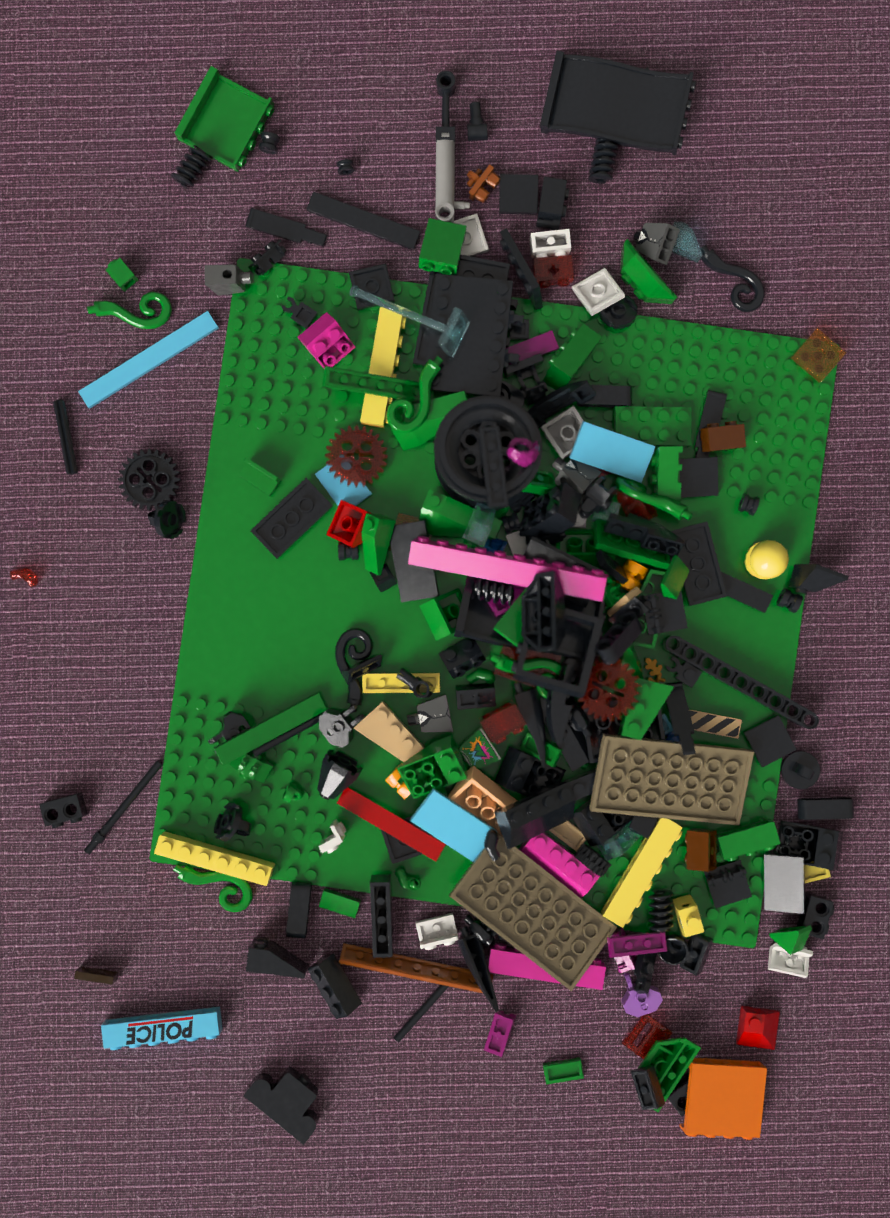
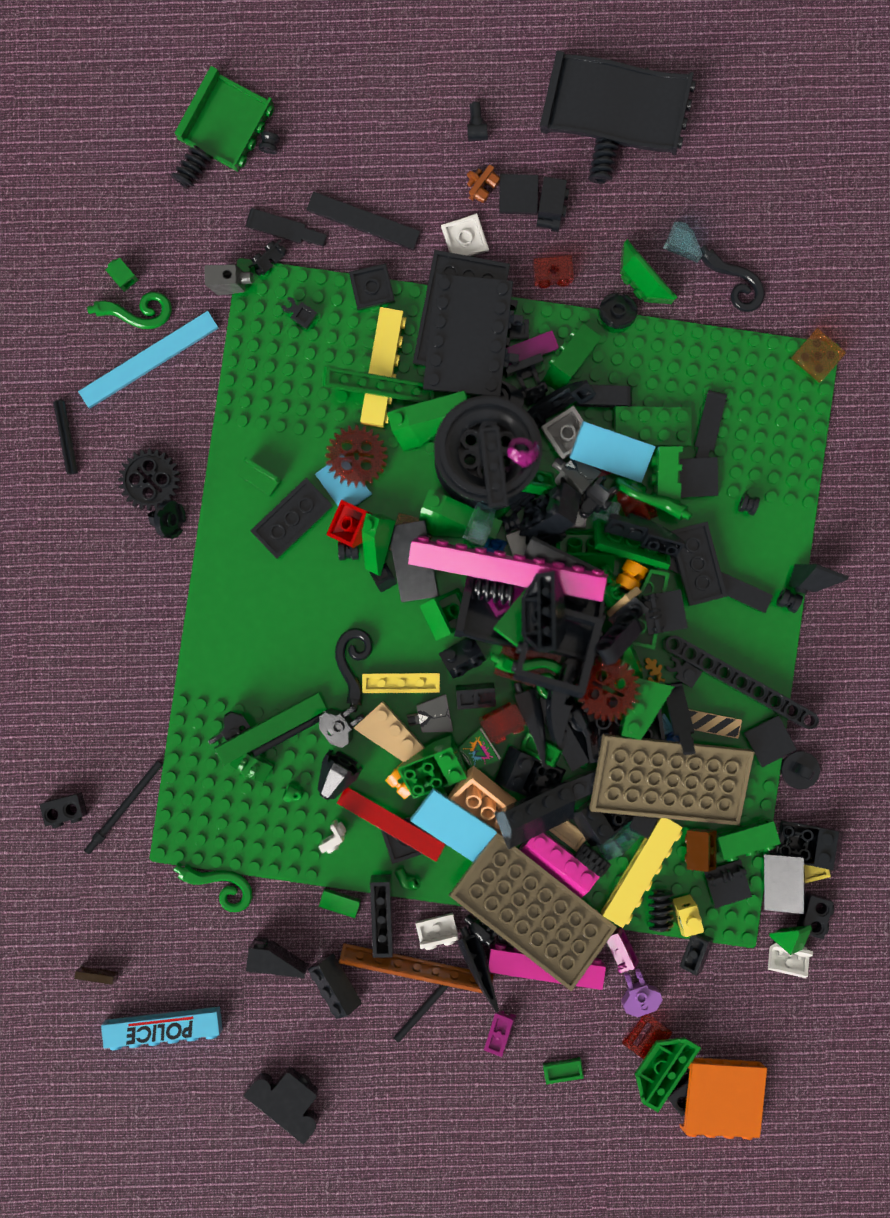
(26, 574): clear red arm -> none
(214, 858): light yellow brick -> none
(231, 823): black tile -> none
(298, 910): black beam -> none
(326, 341): dark pink slope -> none
(345, 167): black bush -> none
(362, 667): black slope -> none
(414, 683): black pin -> none
(427, 375): green plant -> none
(442, 247): green panel -> none
(445, 154): light grey piece -> none
(451, 332): clear light blue tile -> none
(482, 674): green arm -> none
(490, 844): black arm -> none
(521, 268): black wing -> none
(550, 243): white brick -> none
(598, 291): white tile -> none
(611, 567): black tile -> none
(637, 944): magenta tile -> none
(644, 970): black hinge -> none
(648, 1088): black slope -> none
(656, 241): dark grey torso -> none
(674, 578): green slope -> none
(676, 951): black piece -> none
(723, 437): reddish brown brick -> none
(757, 1027): red slope -> none
(766, 559): light yellow tile -> none
(825, 808): black beam -> none

